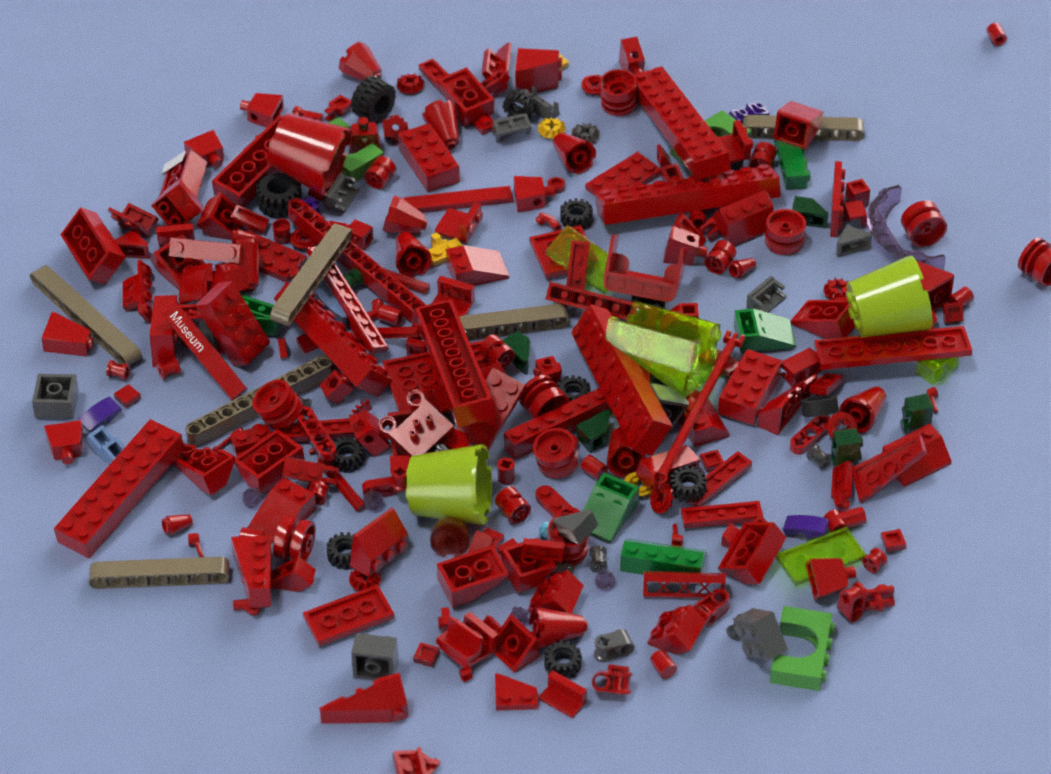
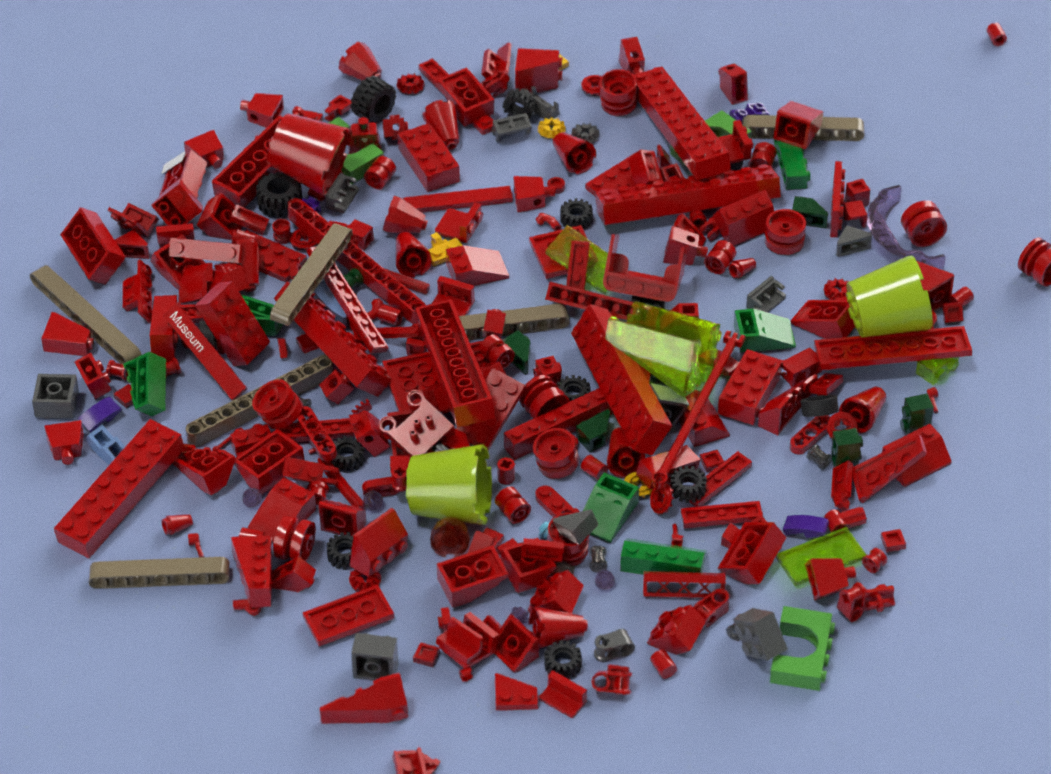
(92, 374): none -> red brick
(148, 383): none -> green wedge
(341, 517): none -> red slope
(494, 323): none -> red brick
(645, 167): none -> red panel
(733, 83): none -> red torso

